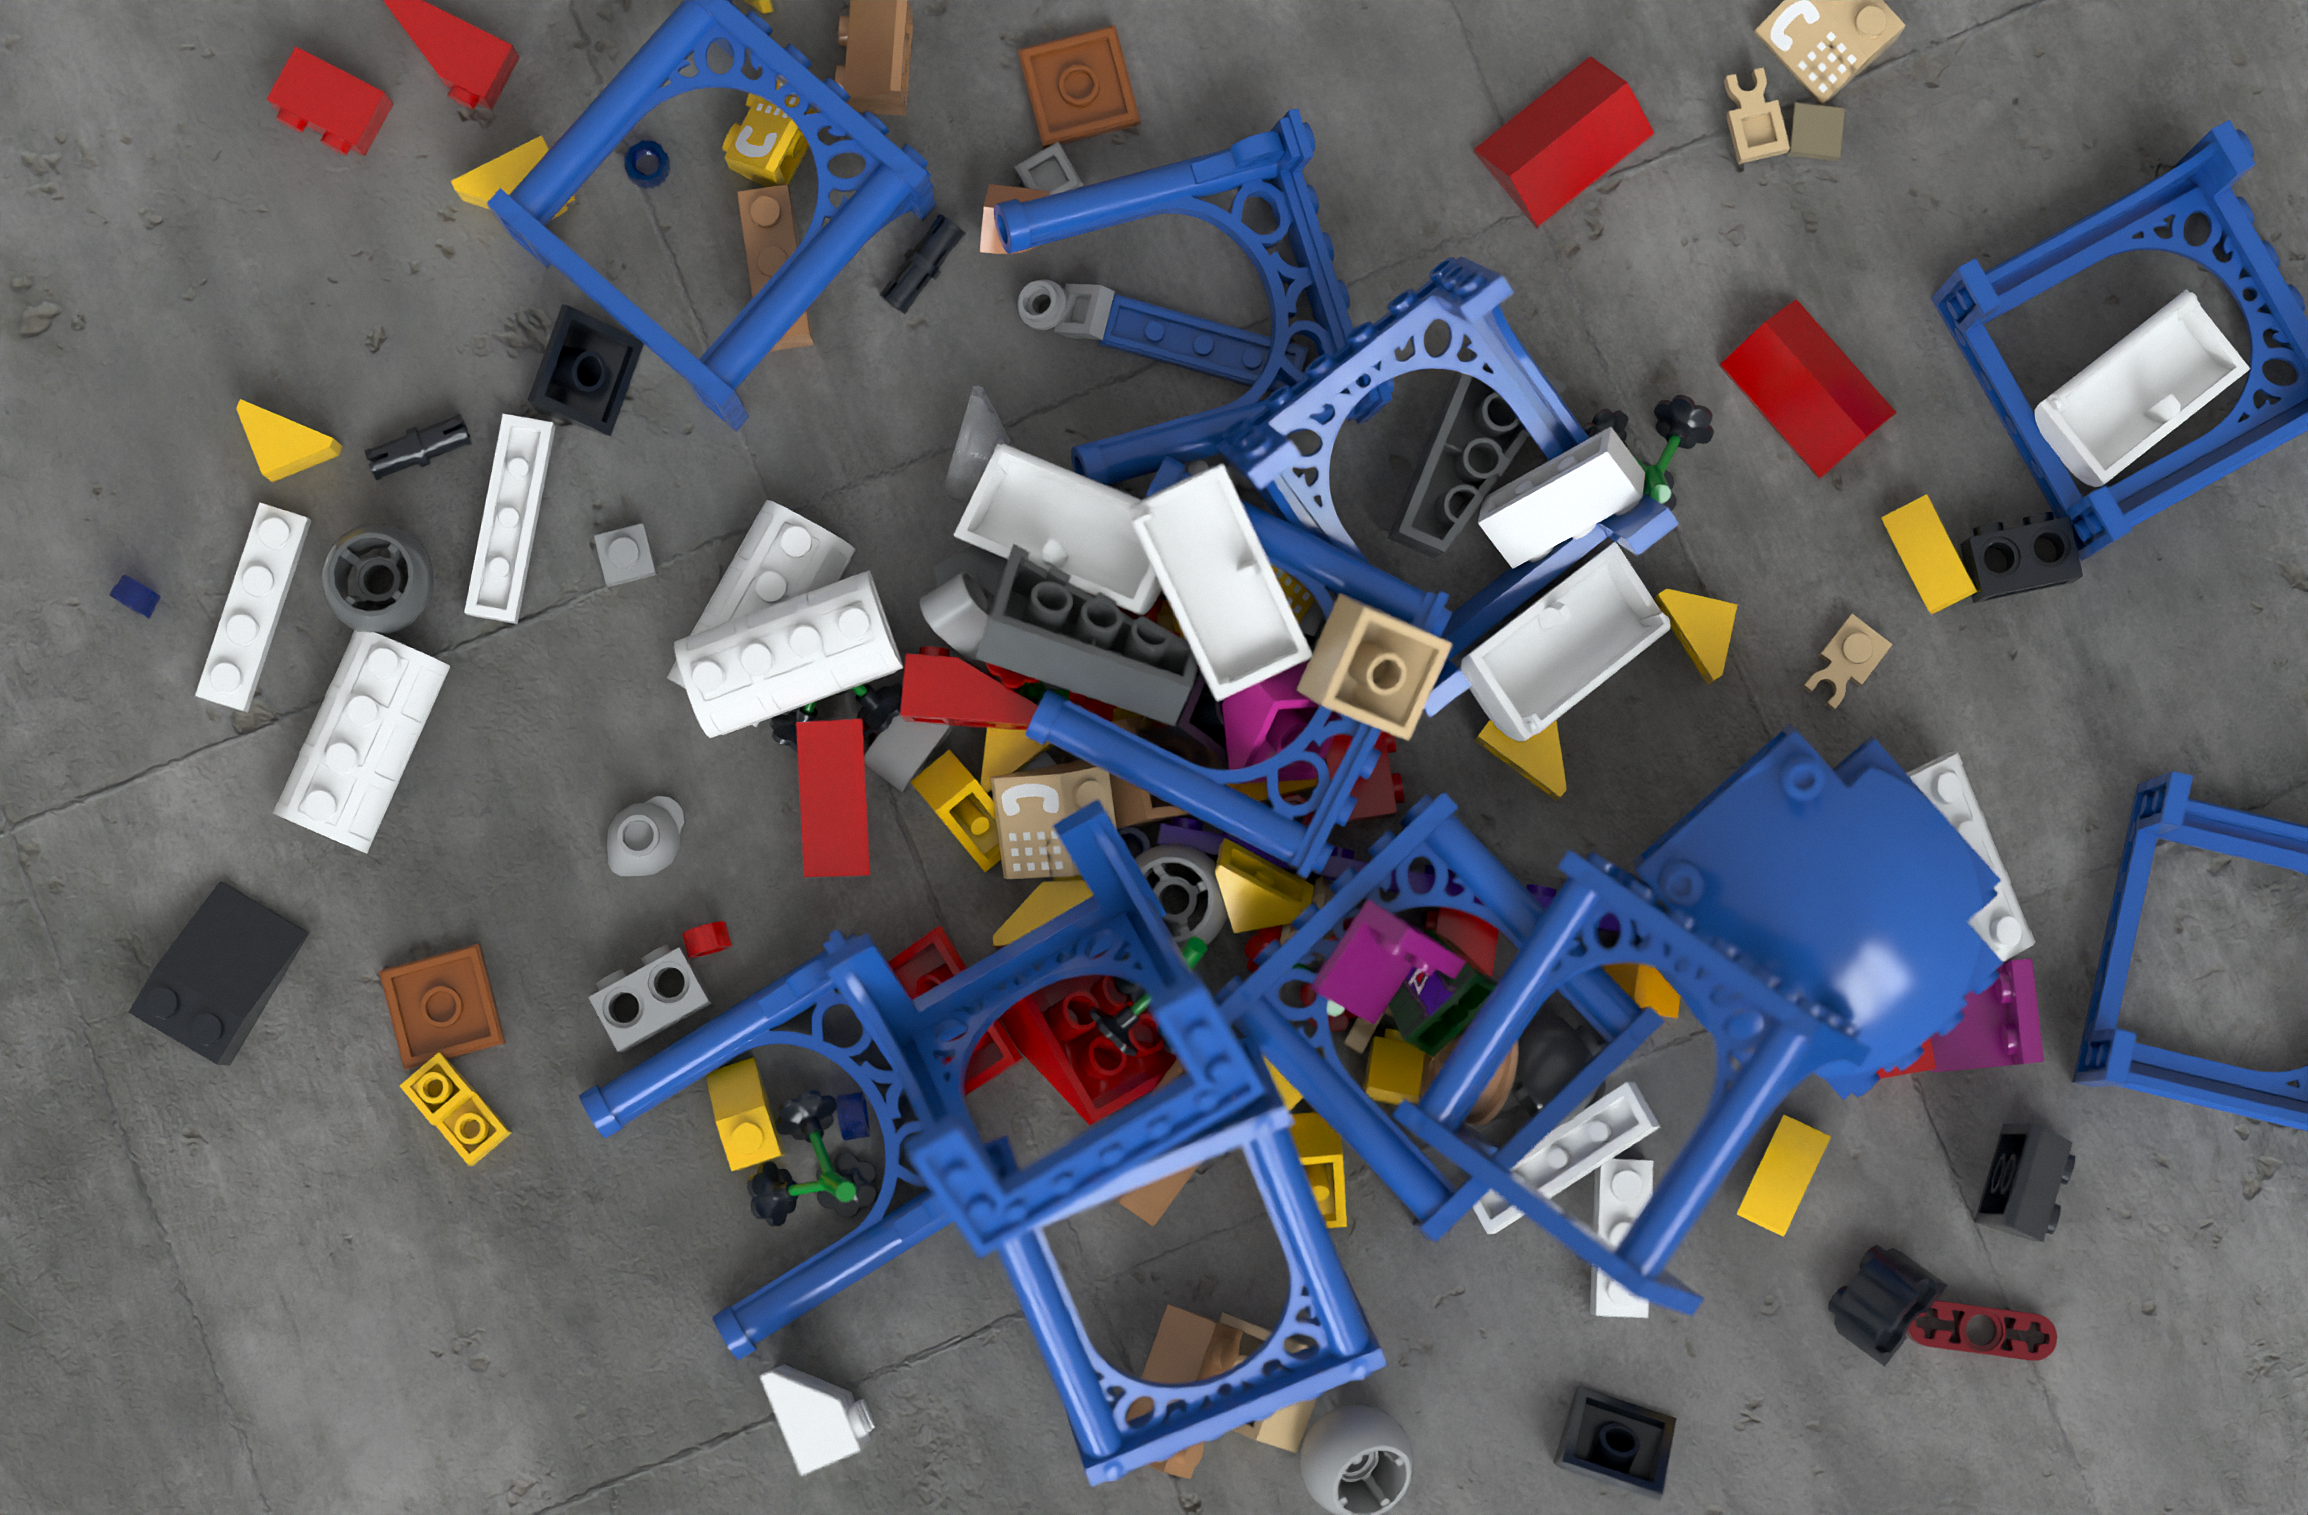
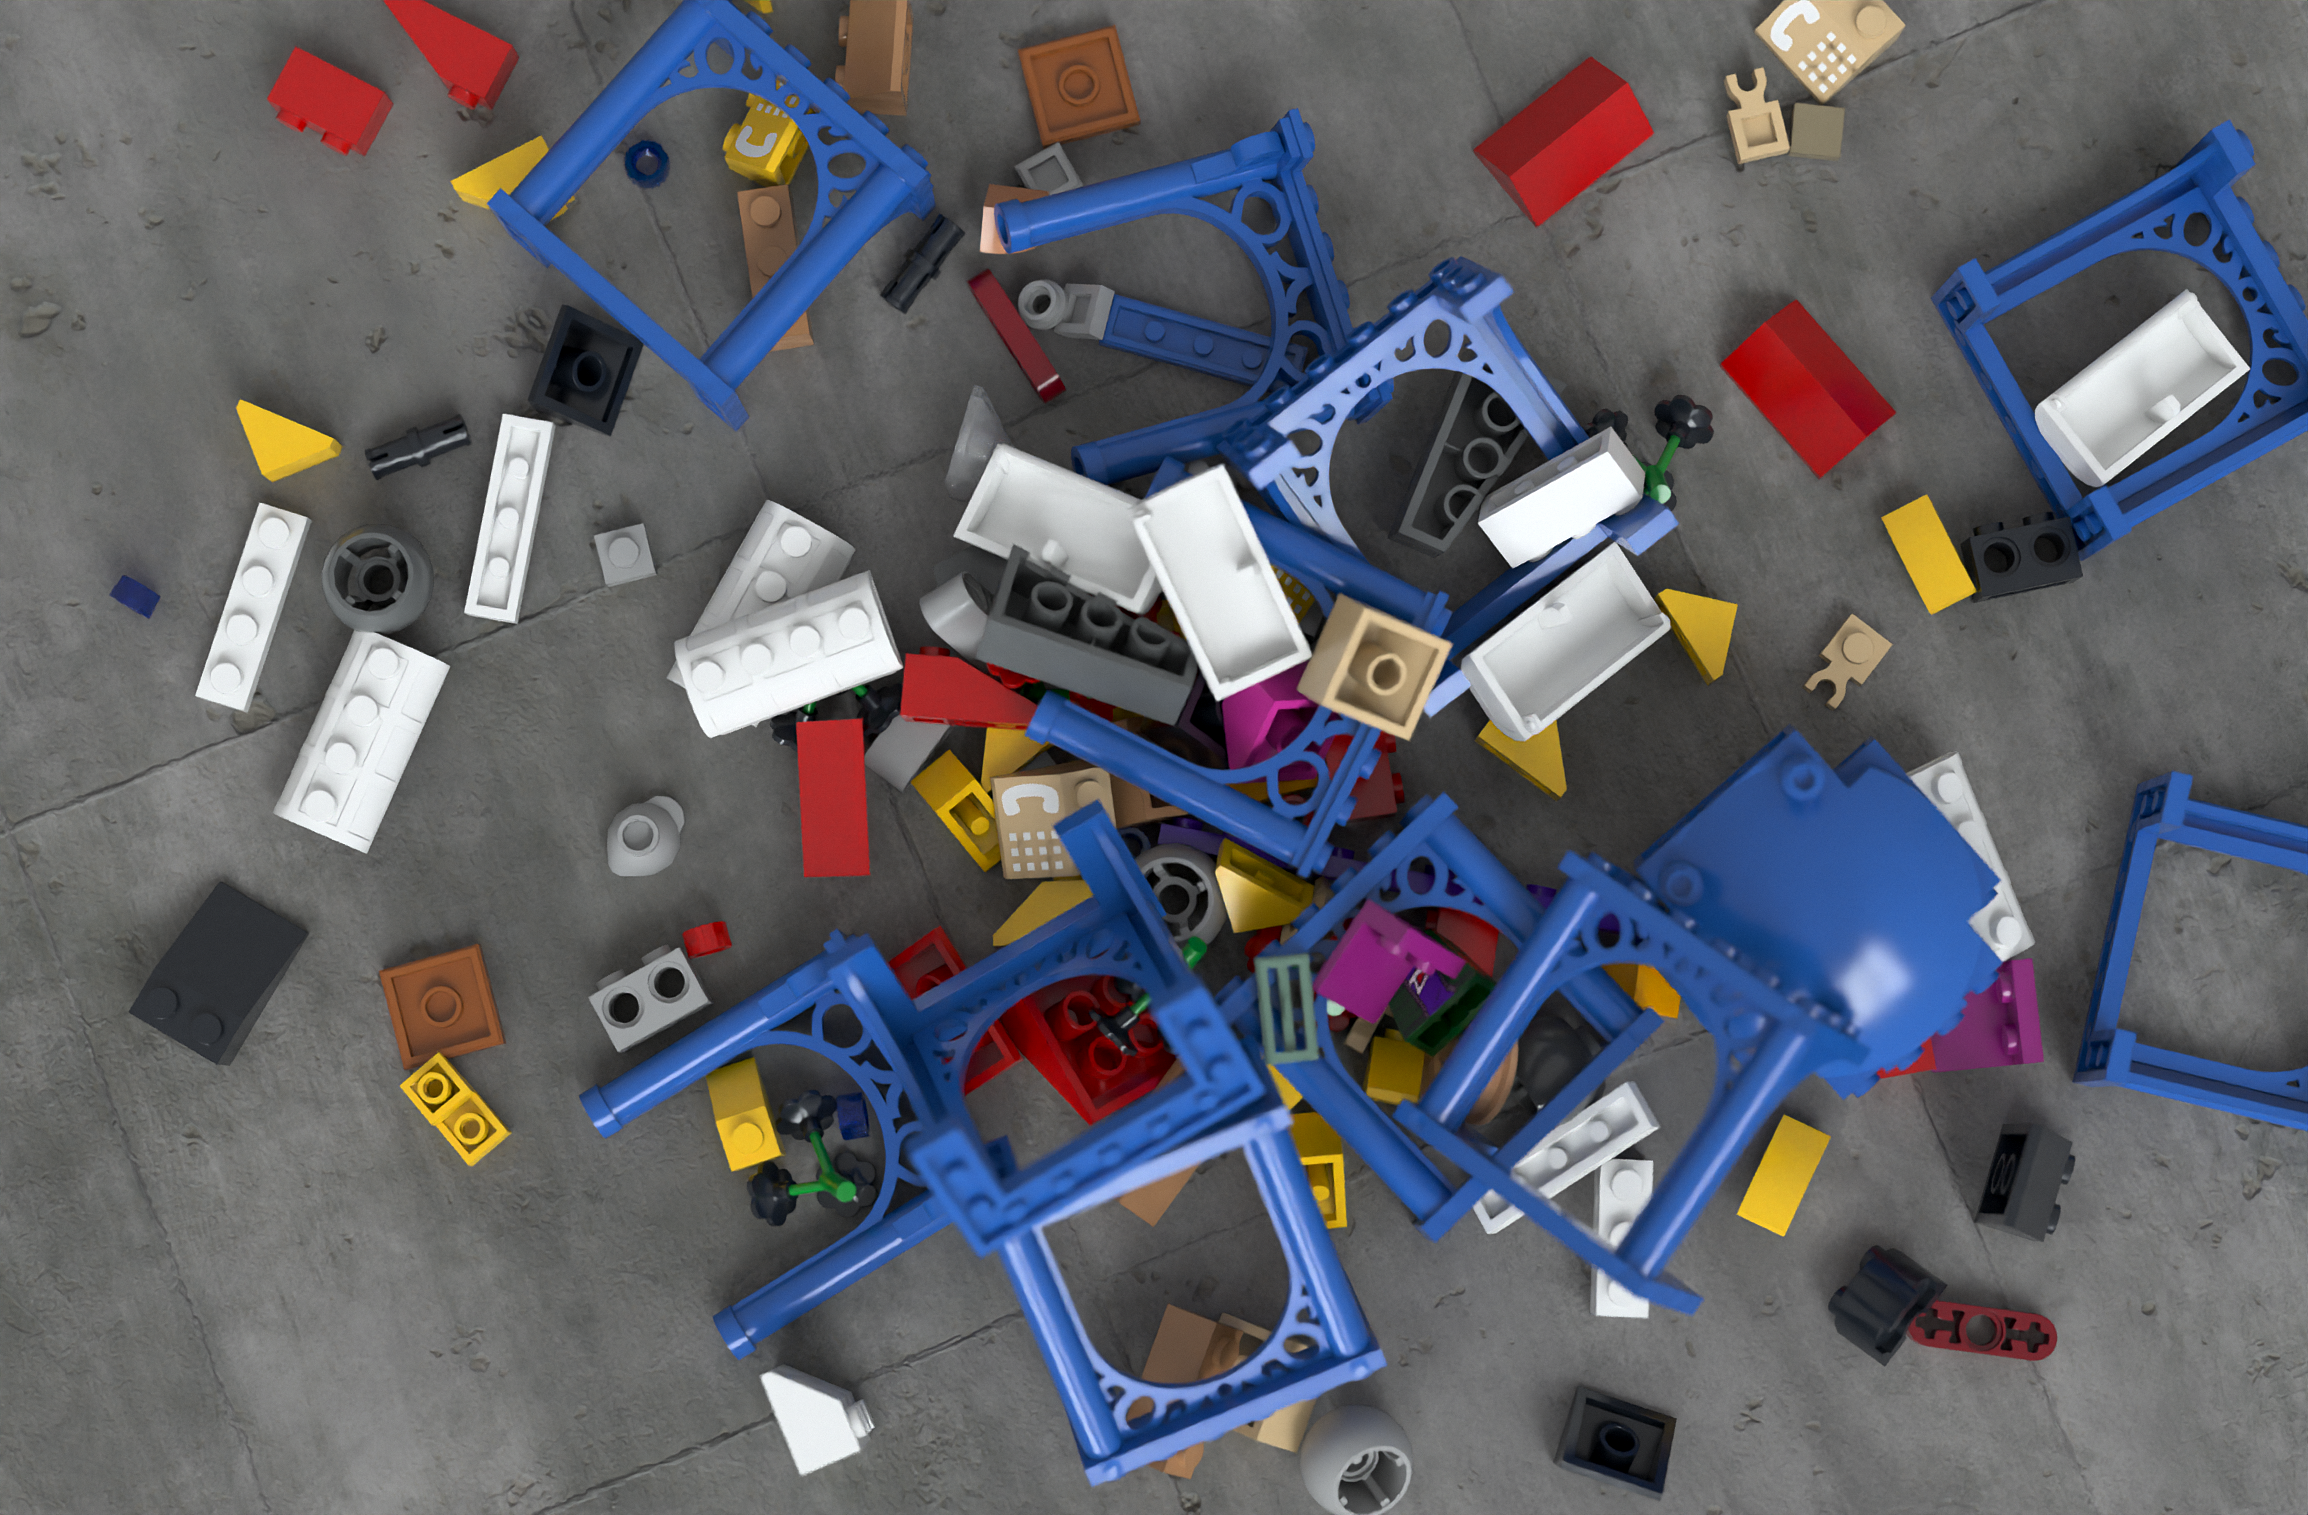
(1016, 335): none -> dark red beam
(1281, 964): none -> sand green tile

